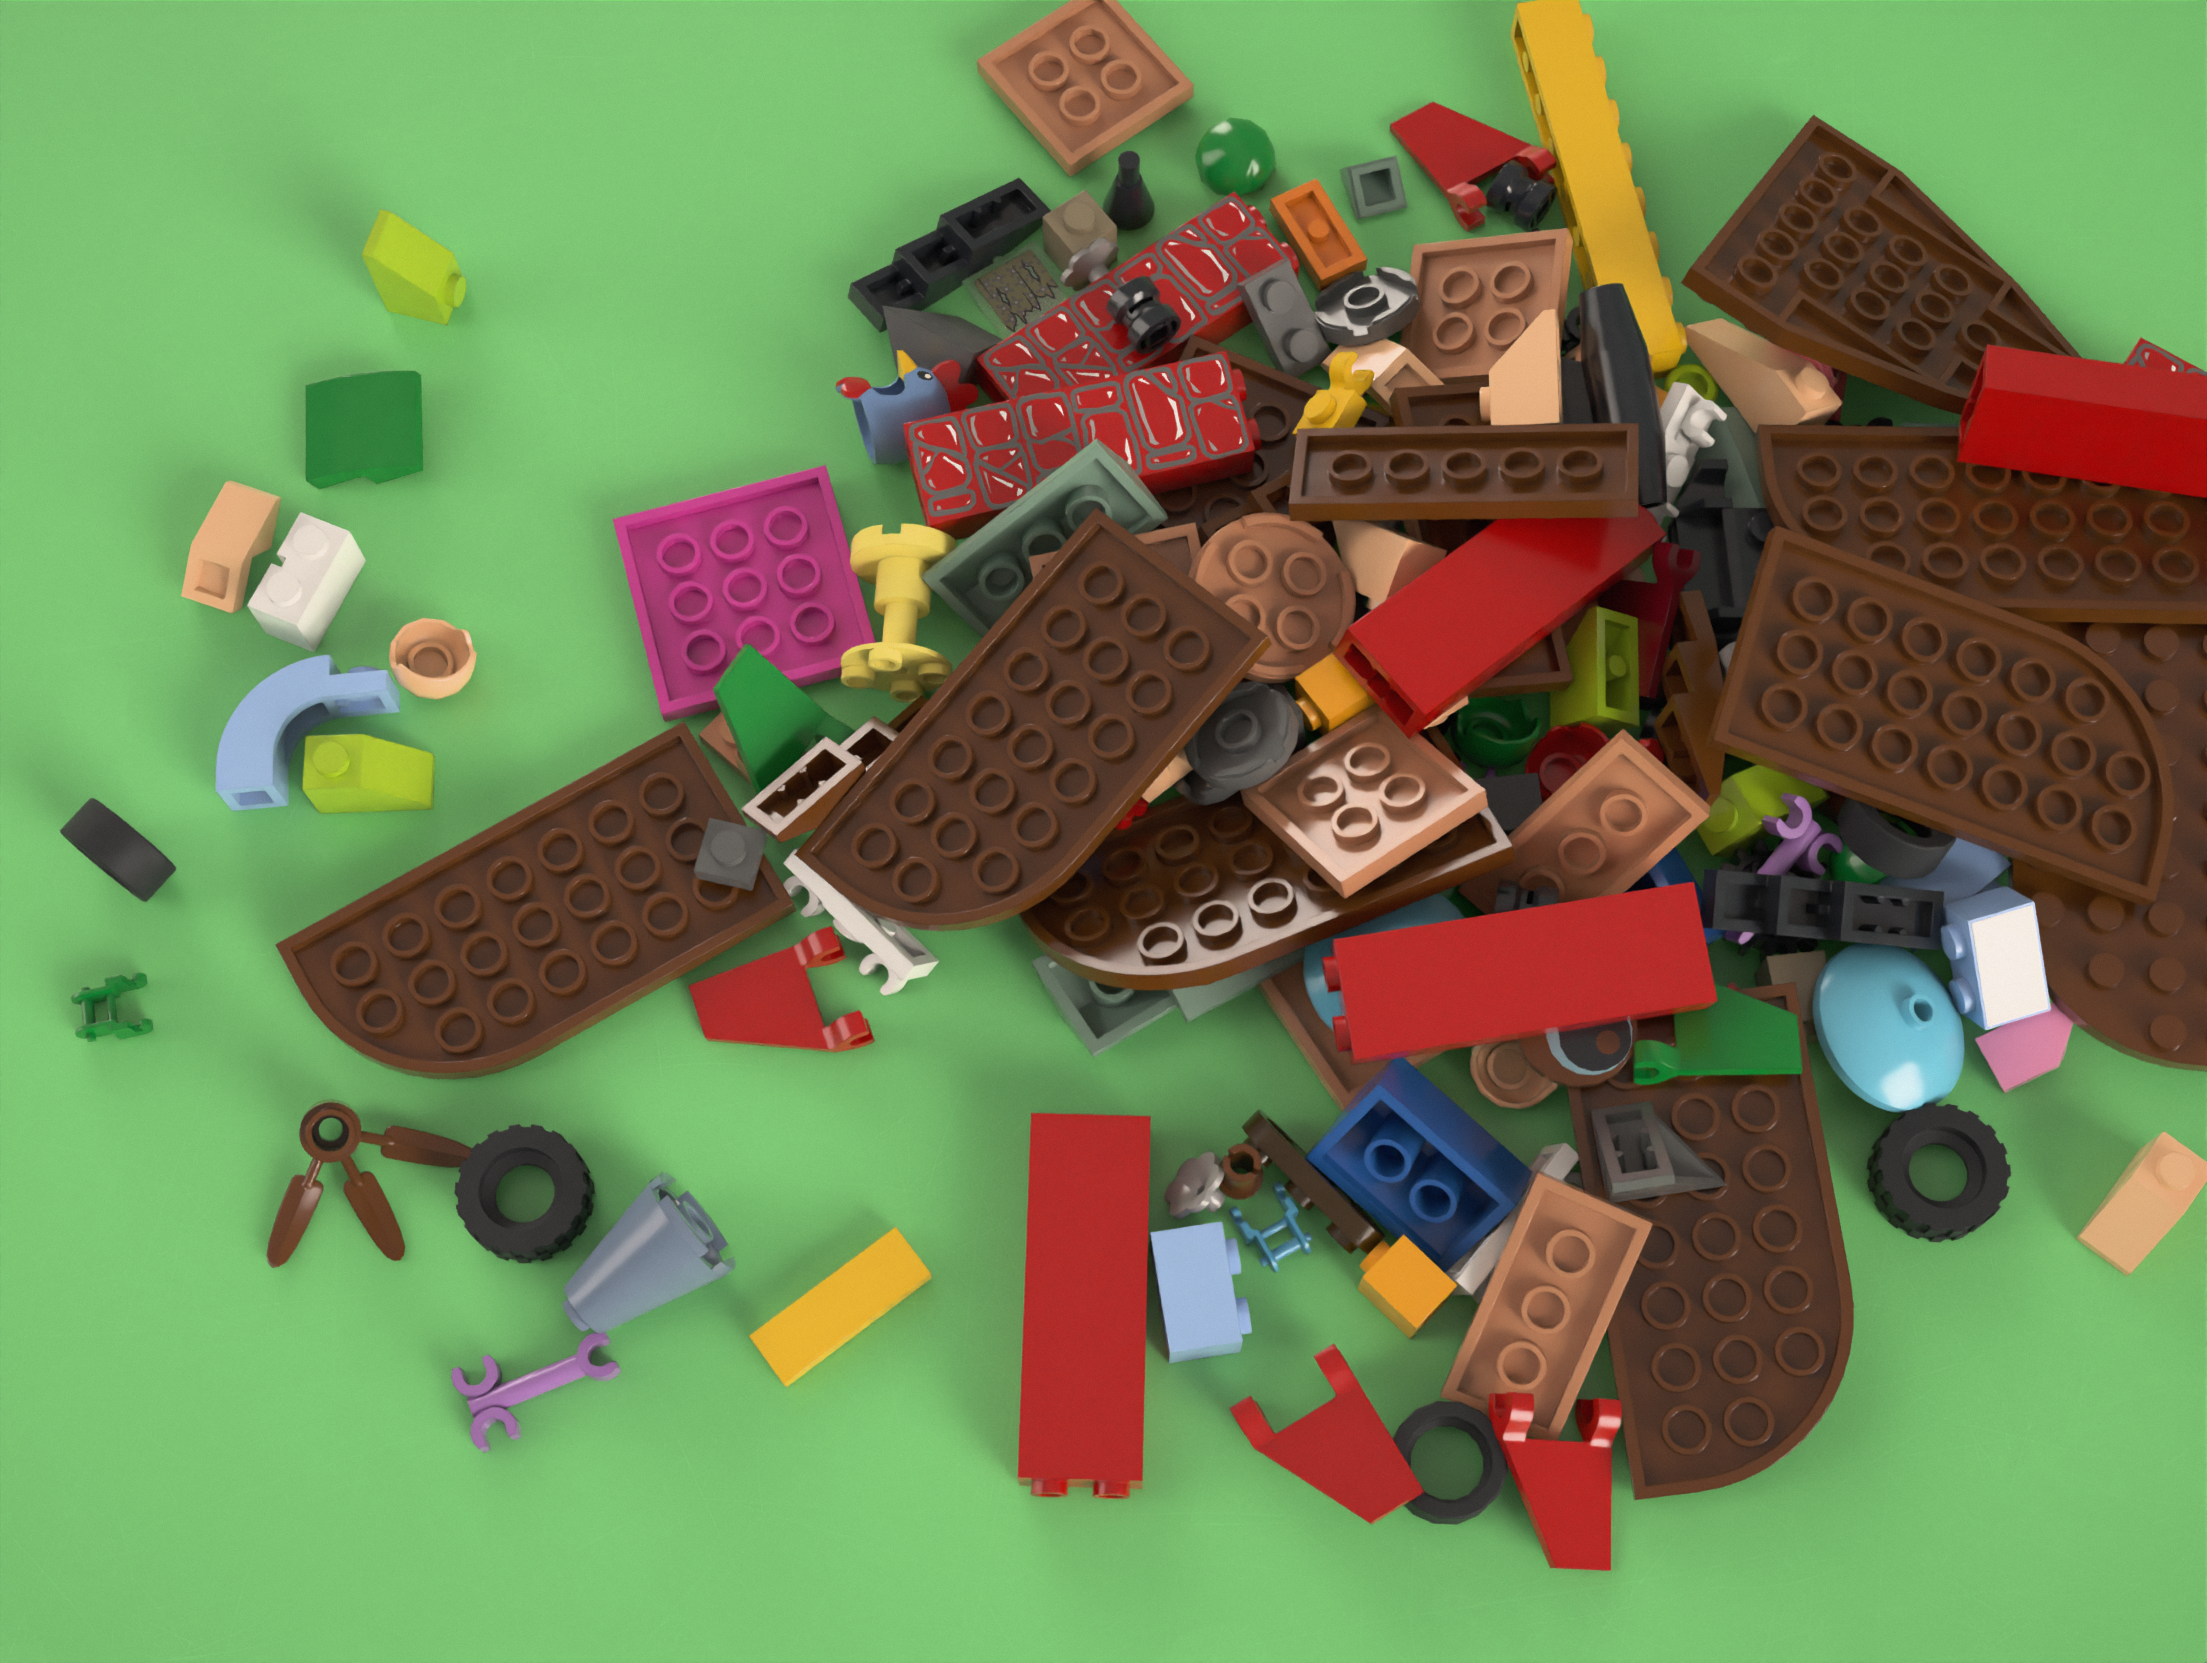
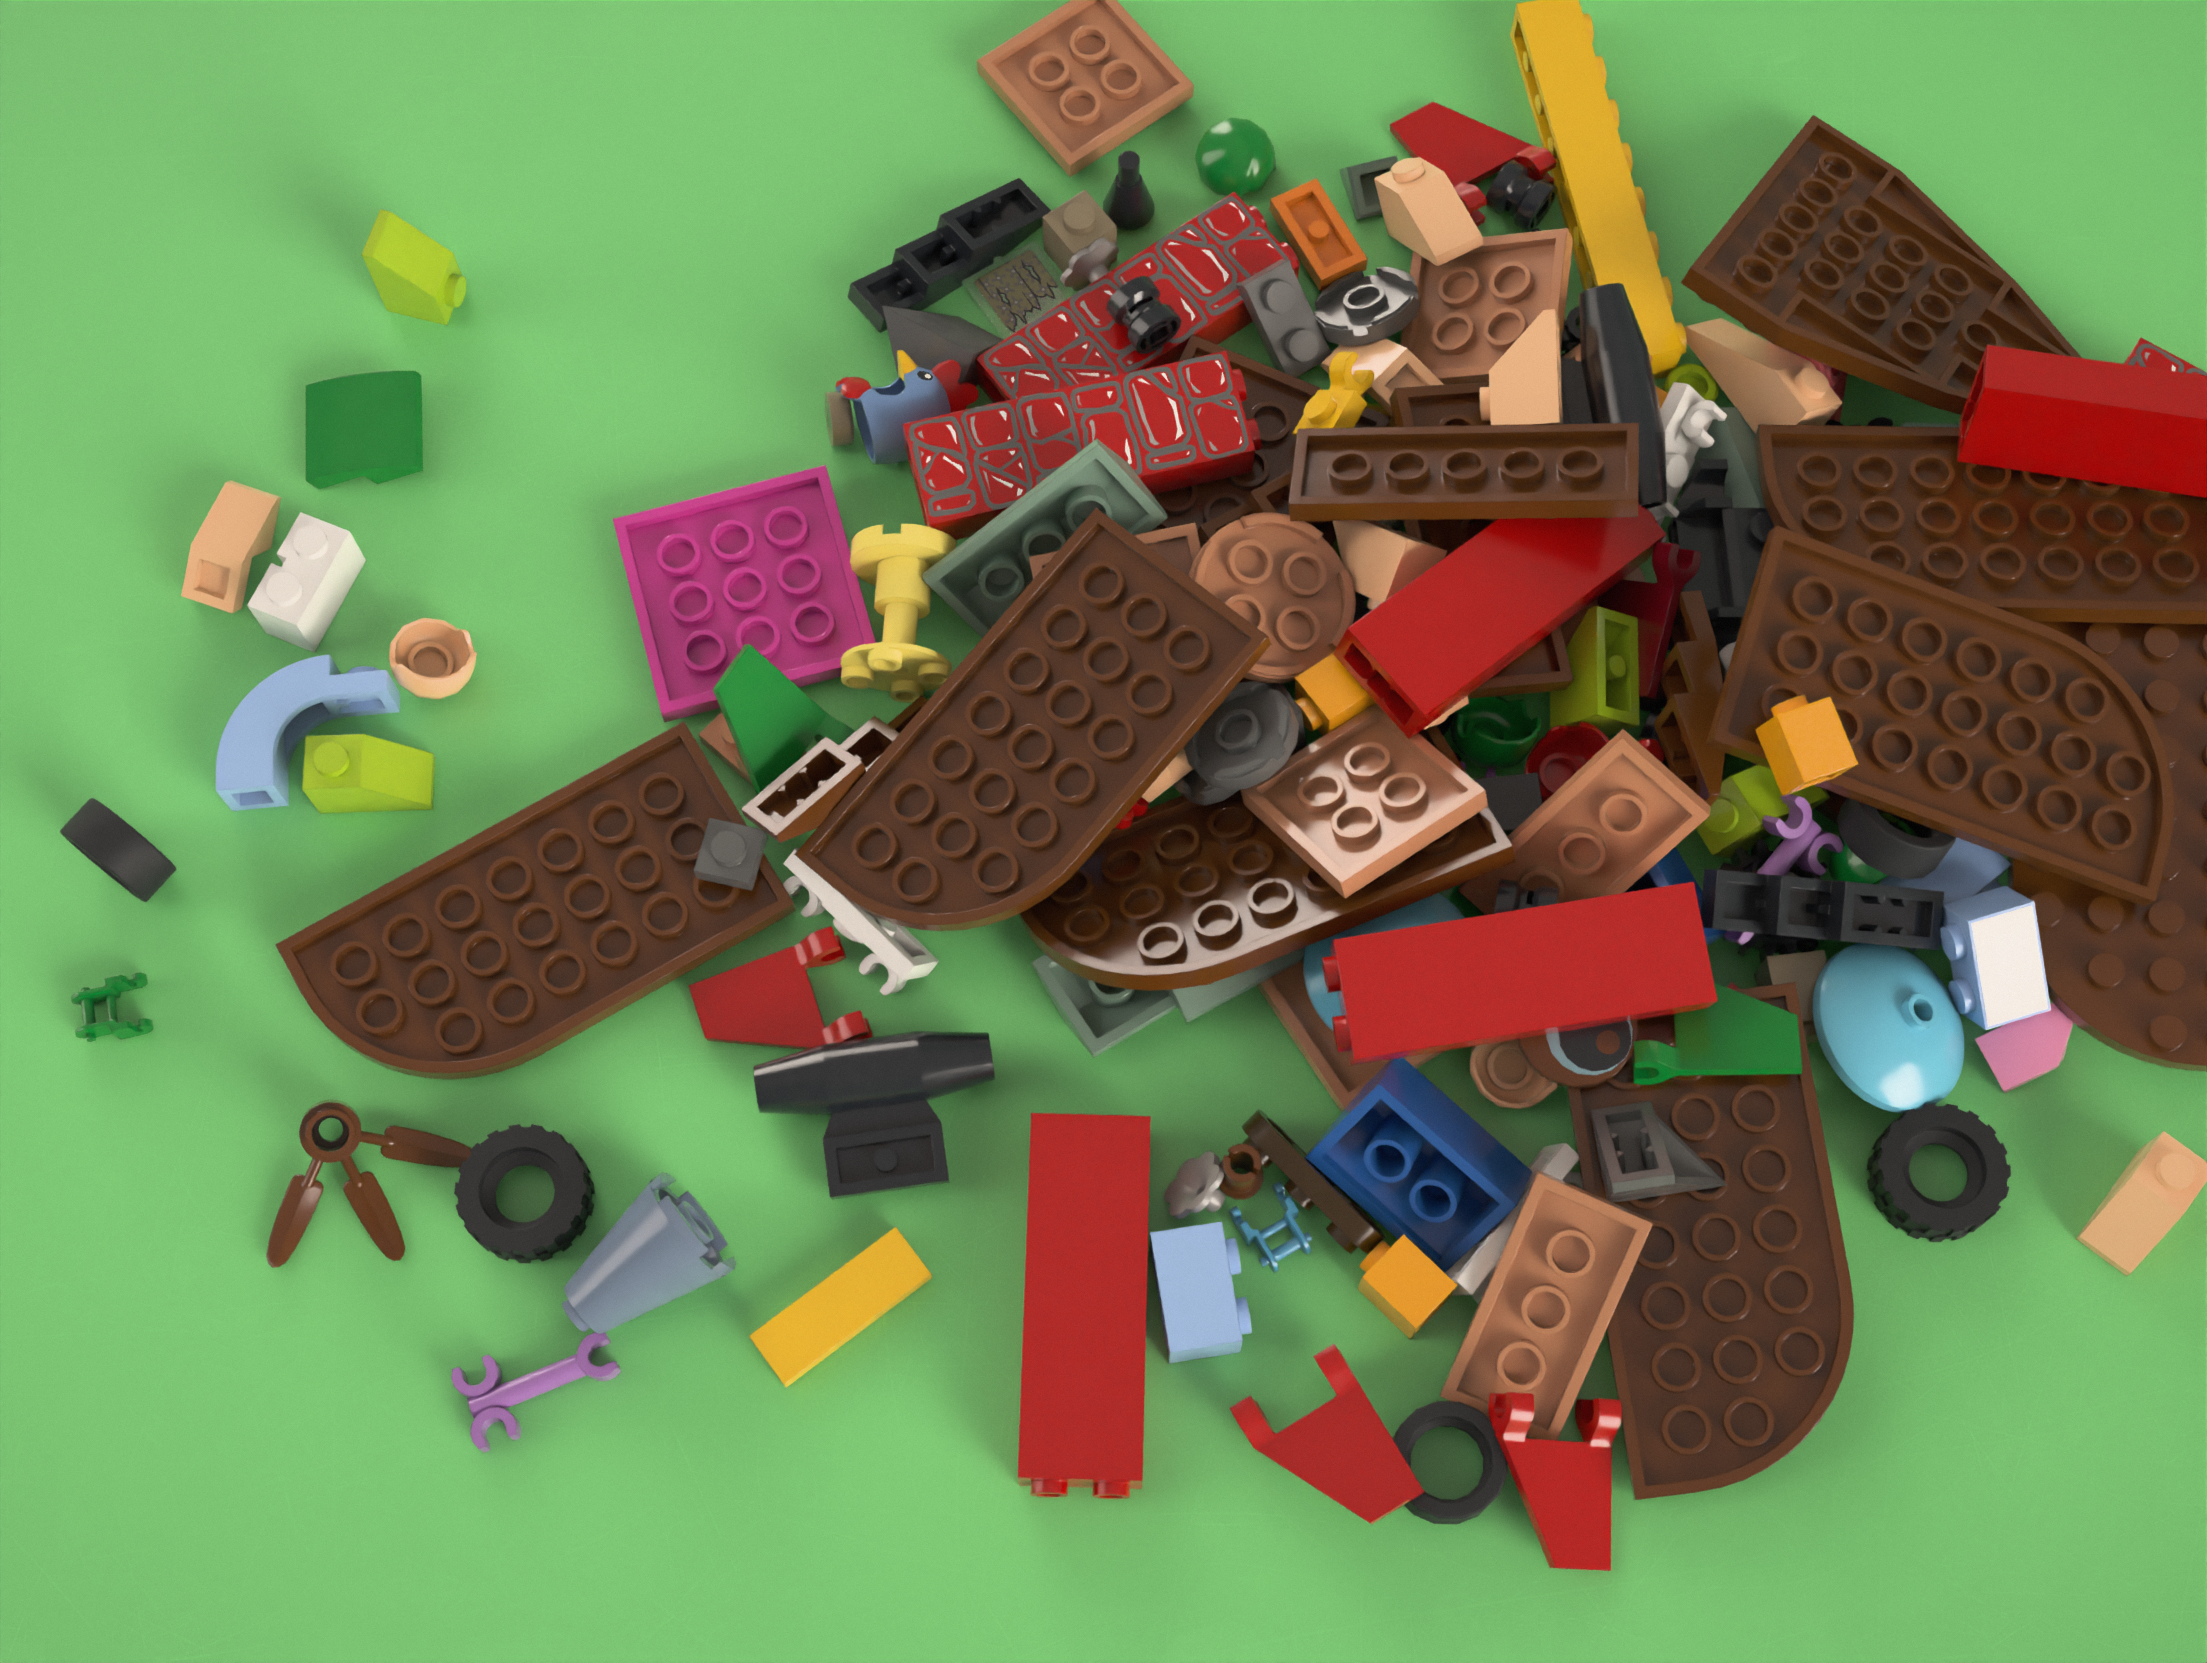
(839, 419): none -> dark tan tile
(877, 1098): none -> black plate
(1426, 211): none -> light nougat slope
(1805, 743): none -> light orange brick

